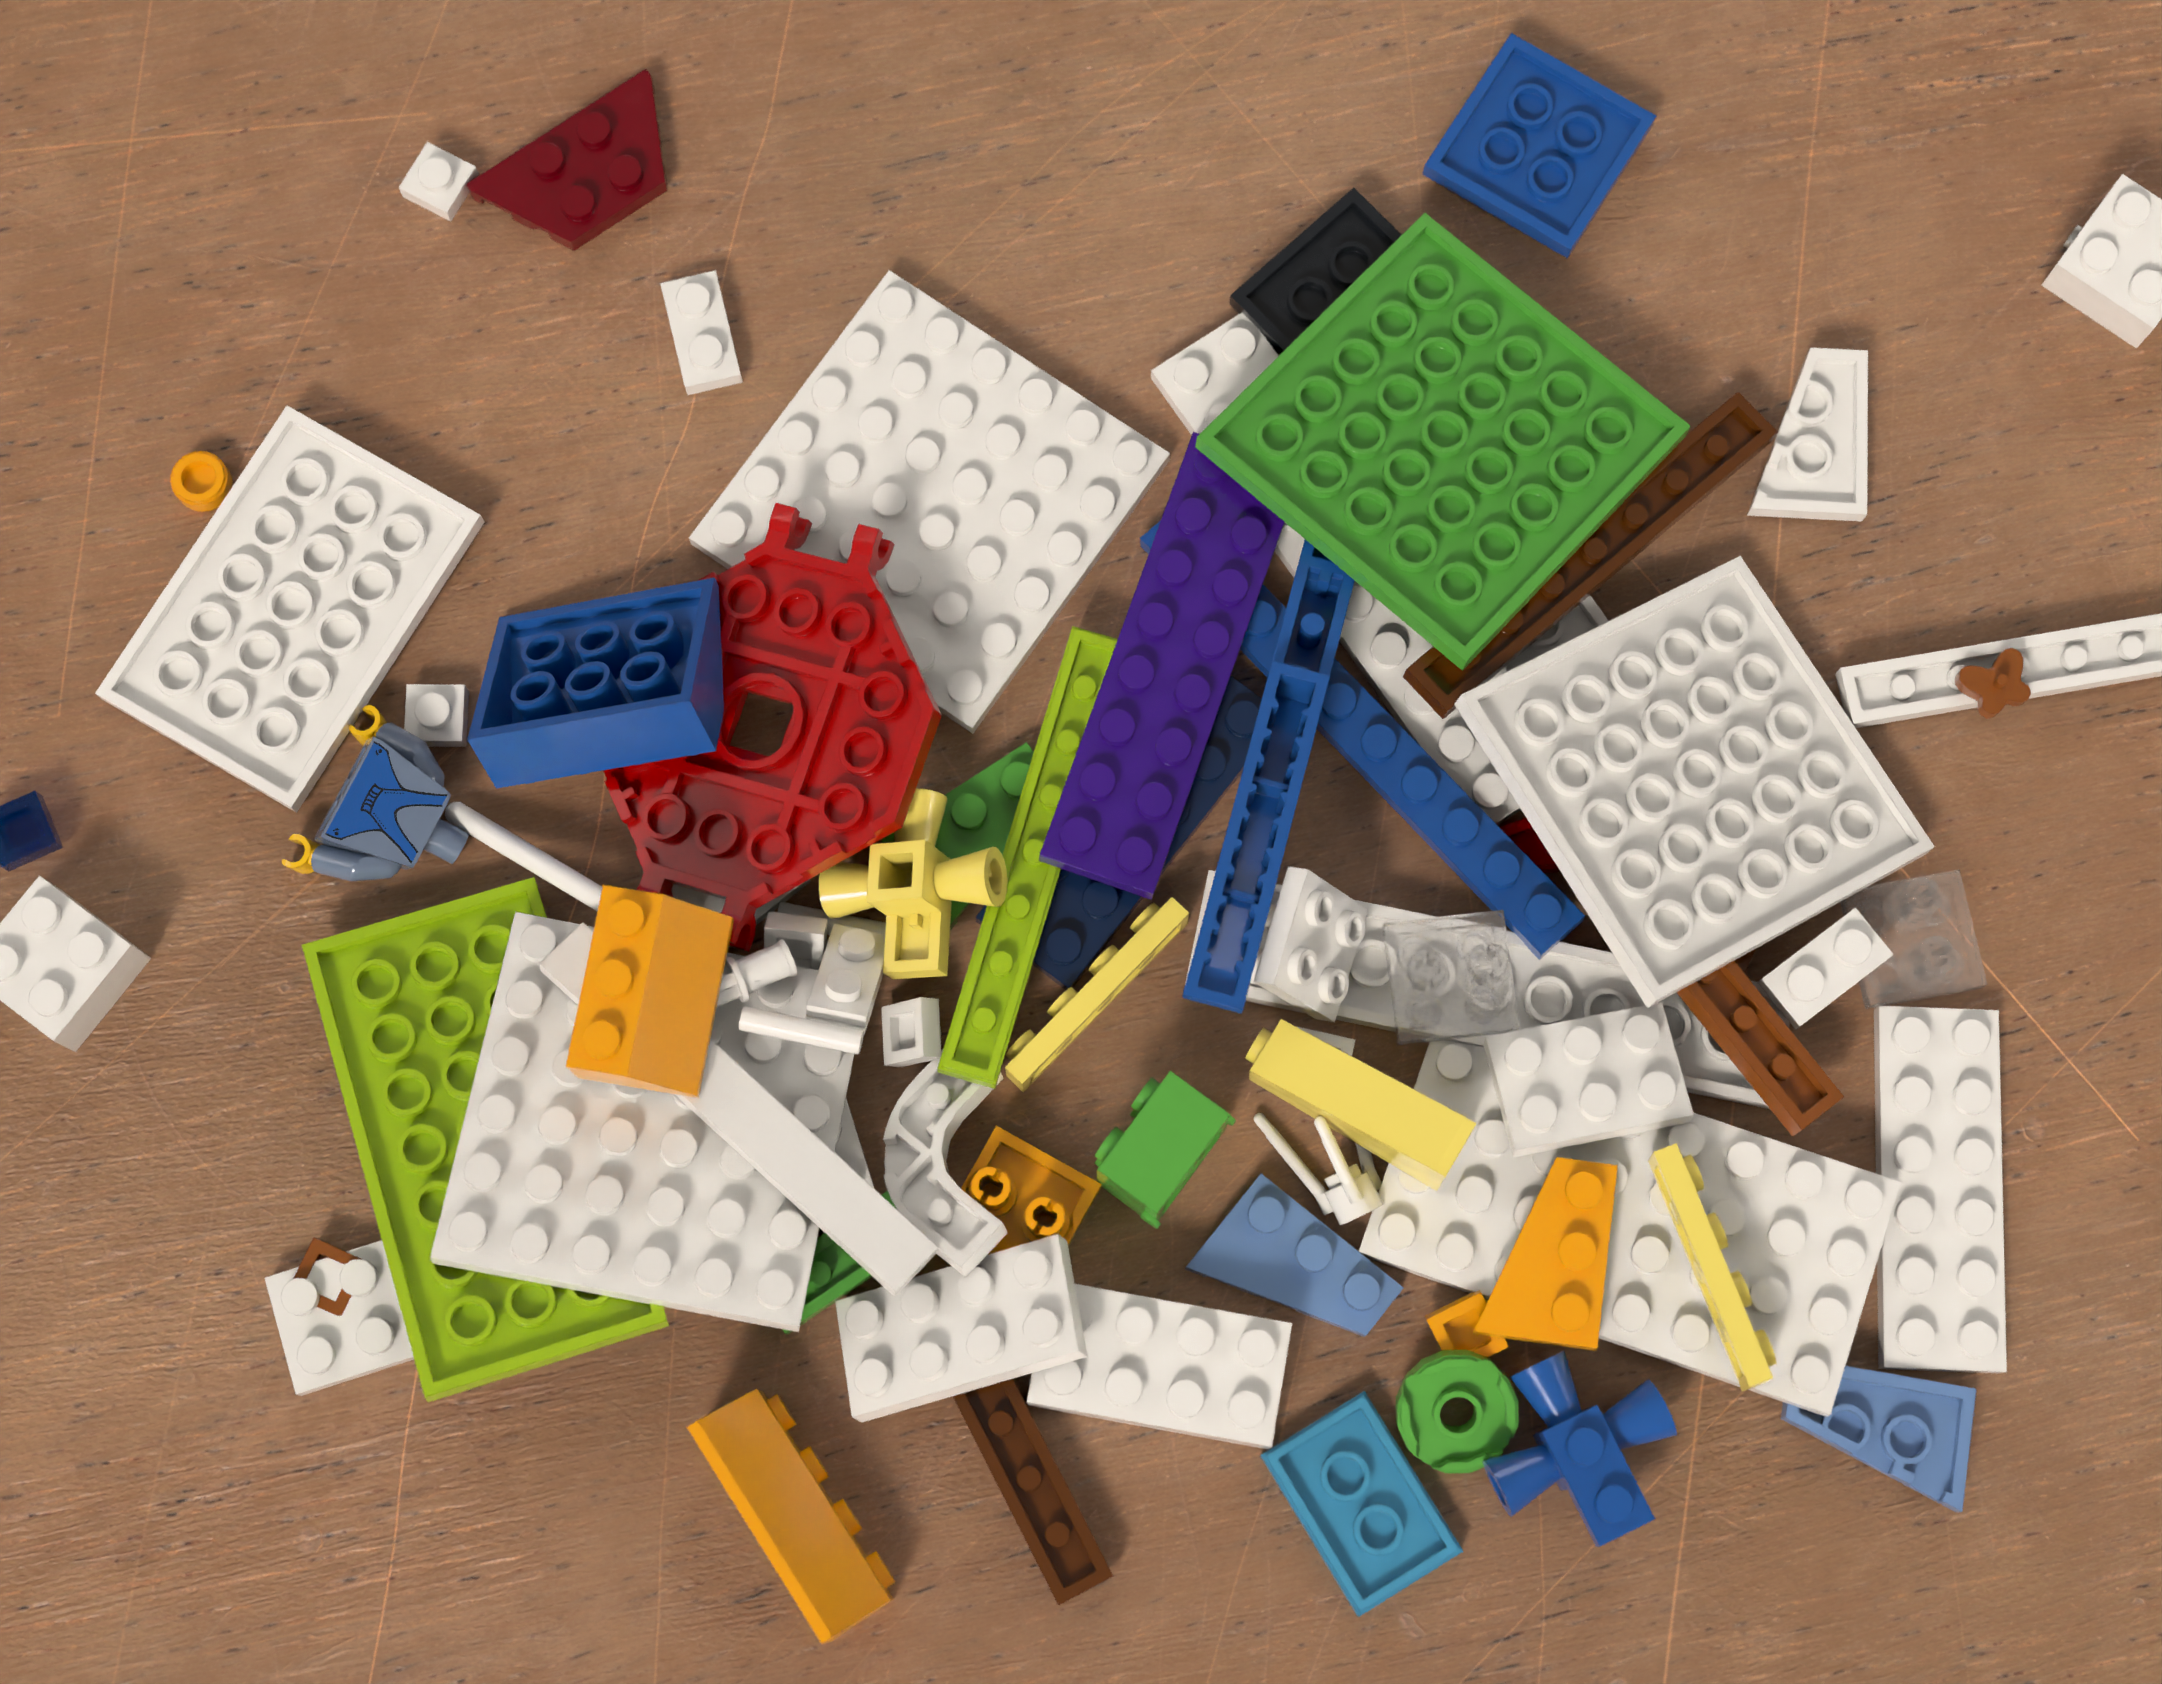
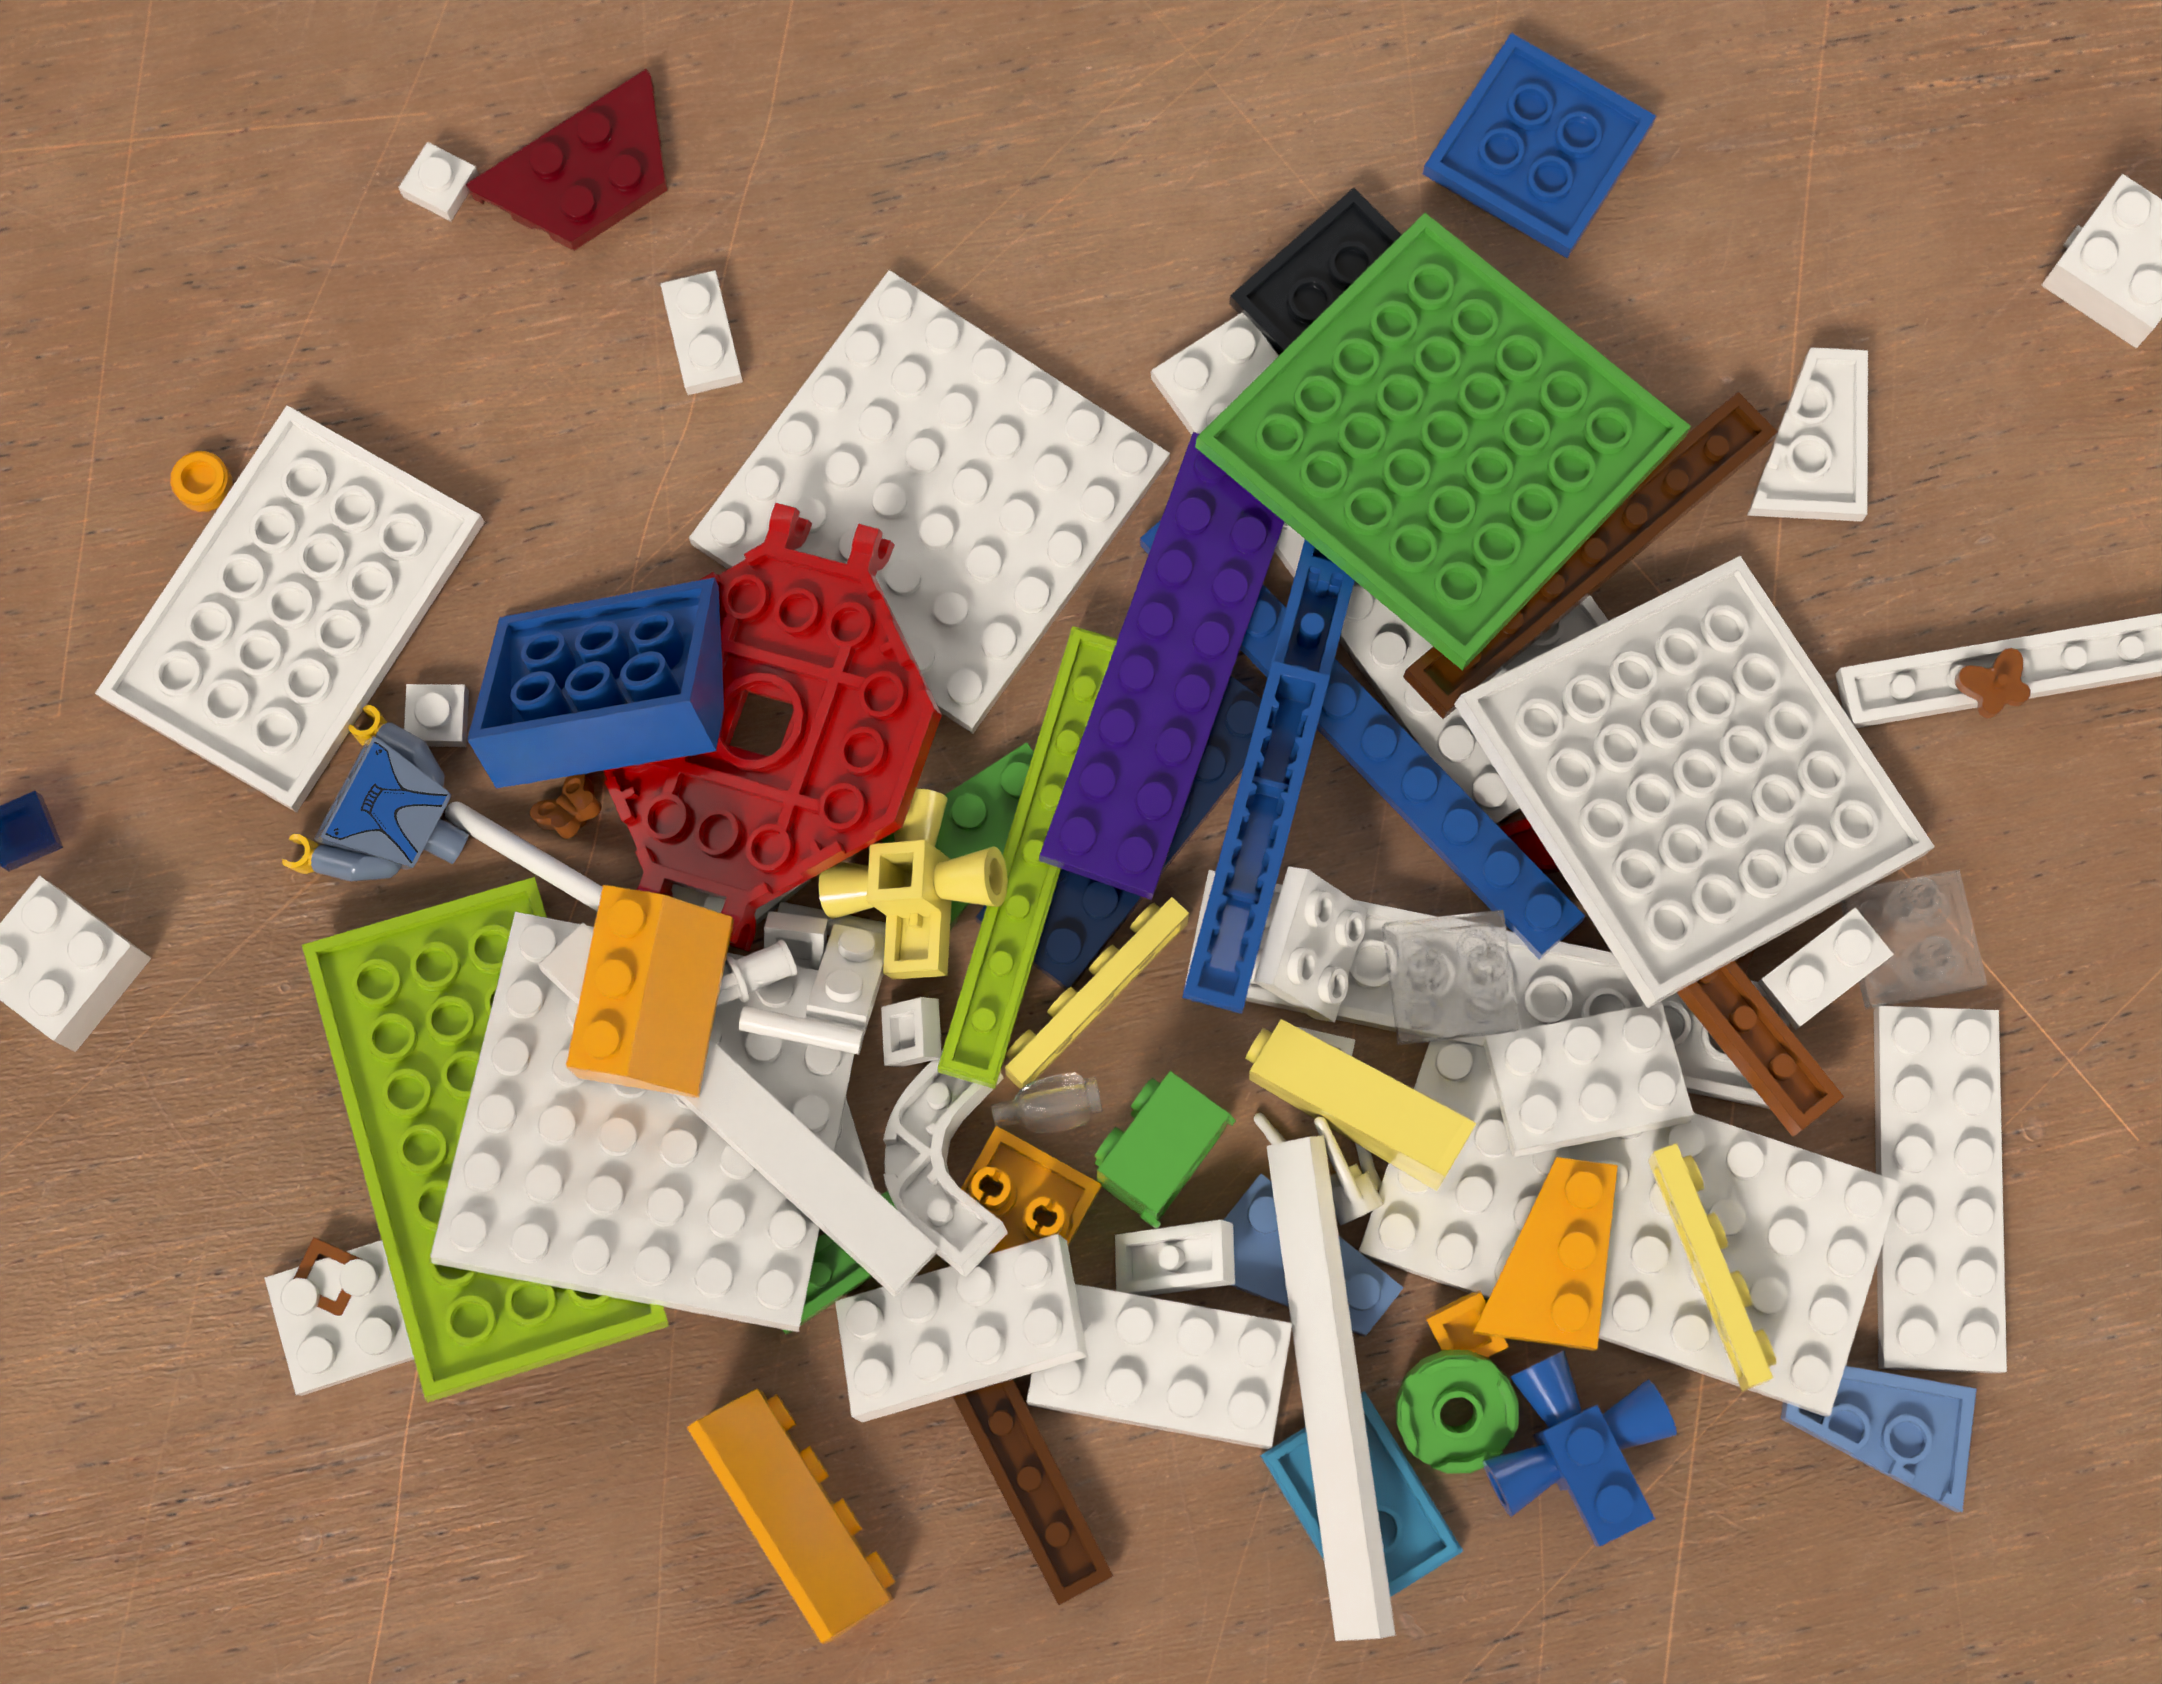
(570, 809): none -> dark orange piece
(1051, 1104): none -> clear plant
(1175, 1258): none -> white plate
(1330, 1390): none -> white tile

